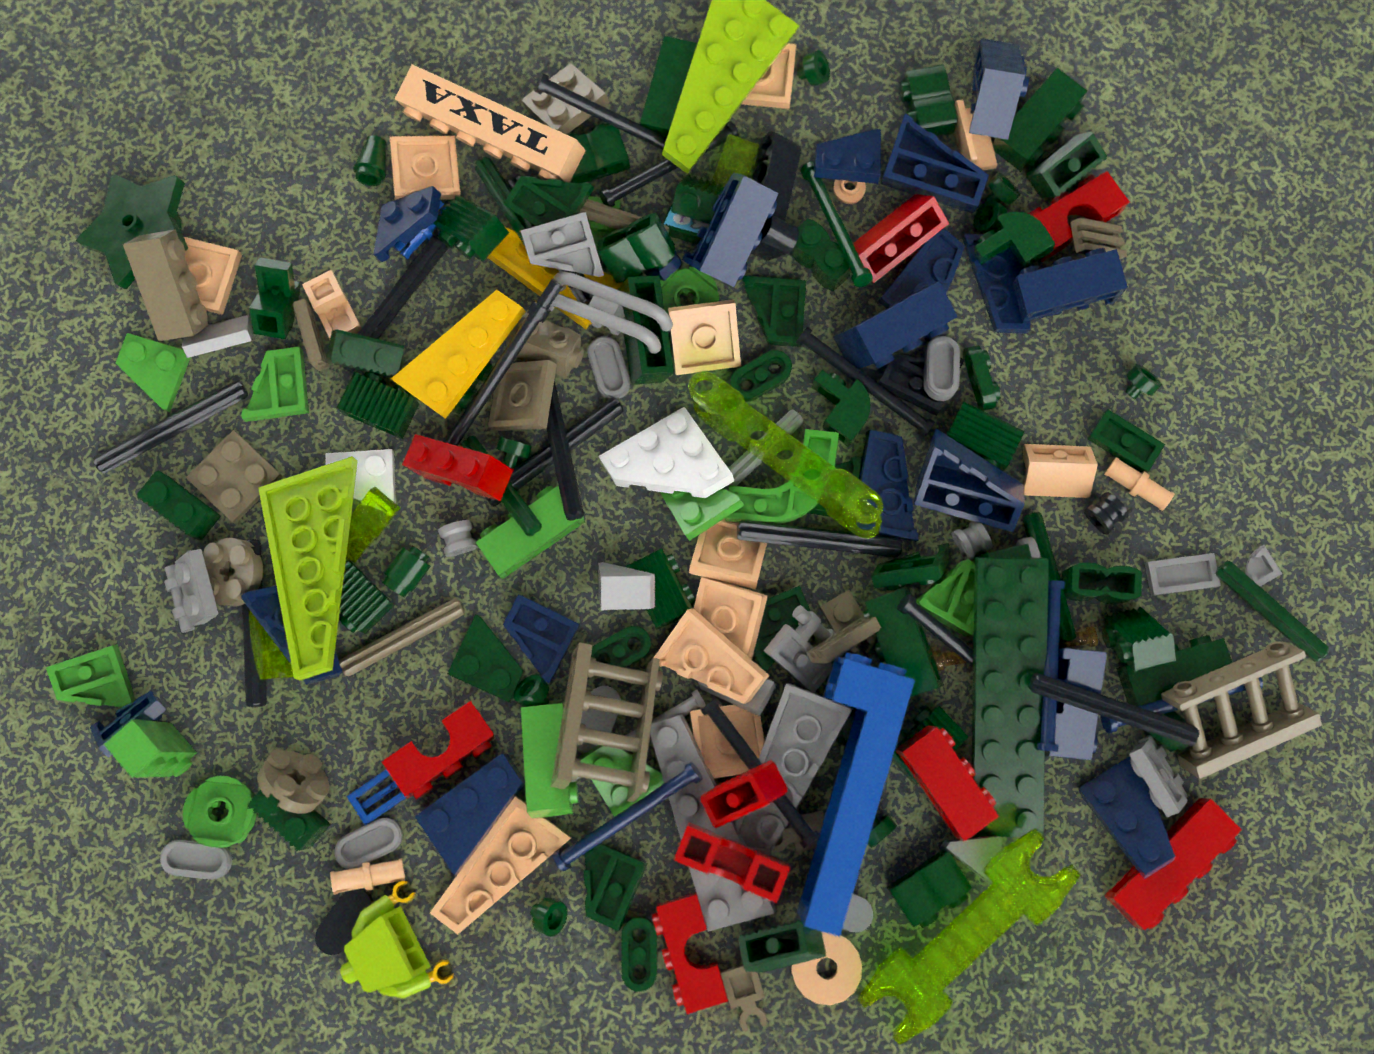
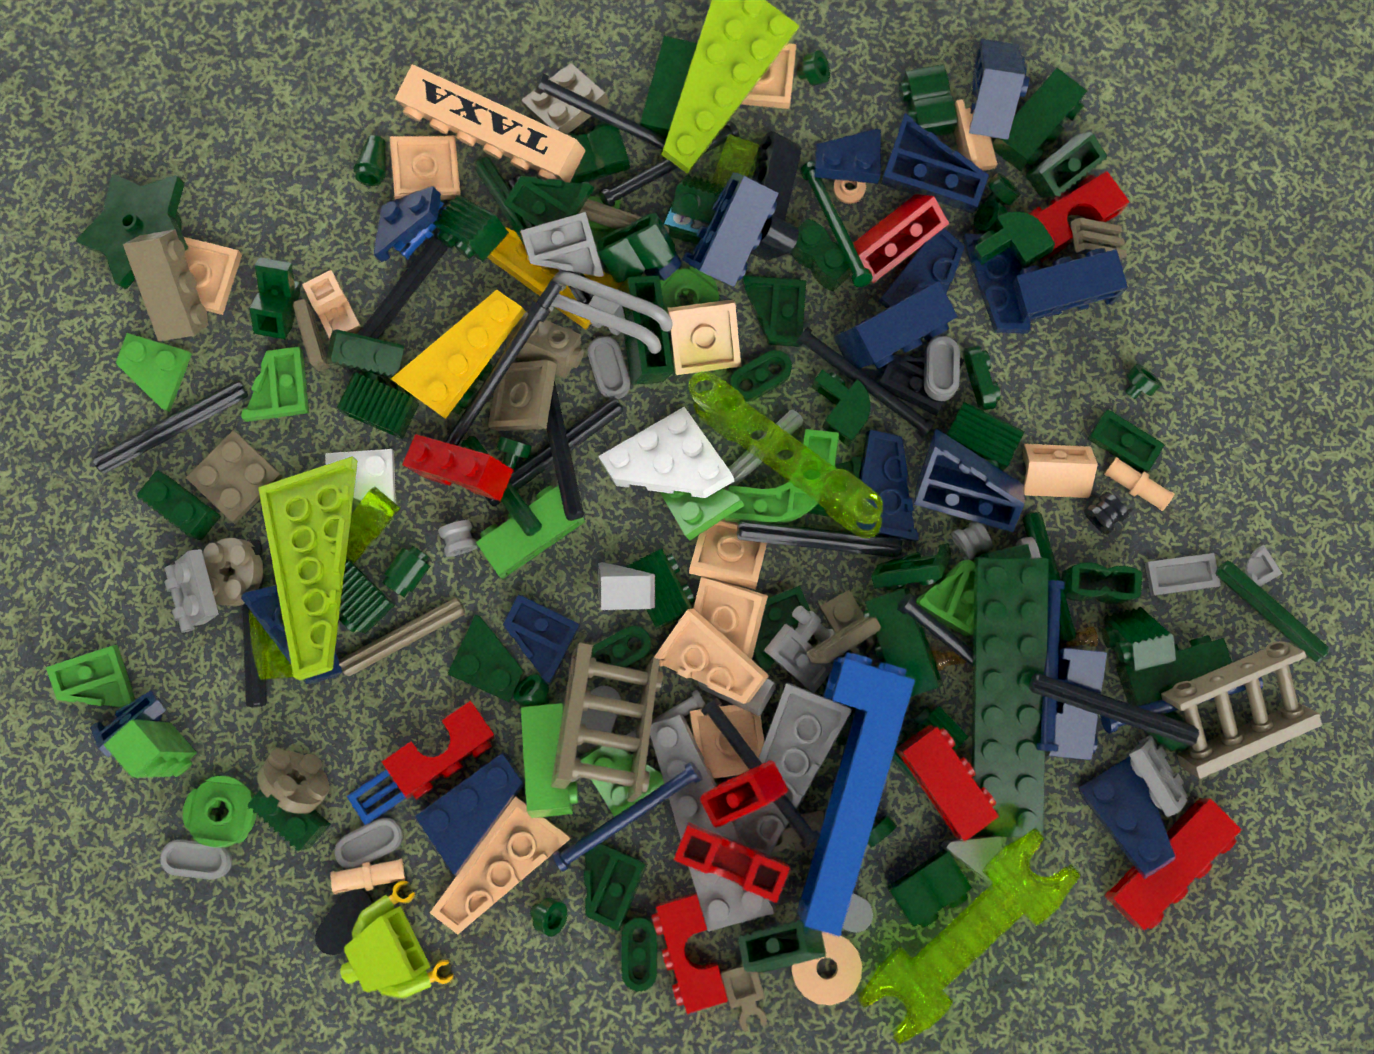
(219, 336): light grey tile -> none

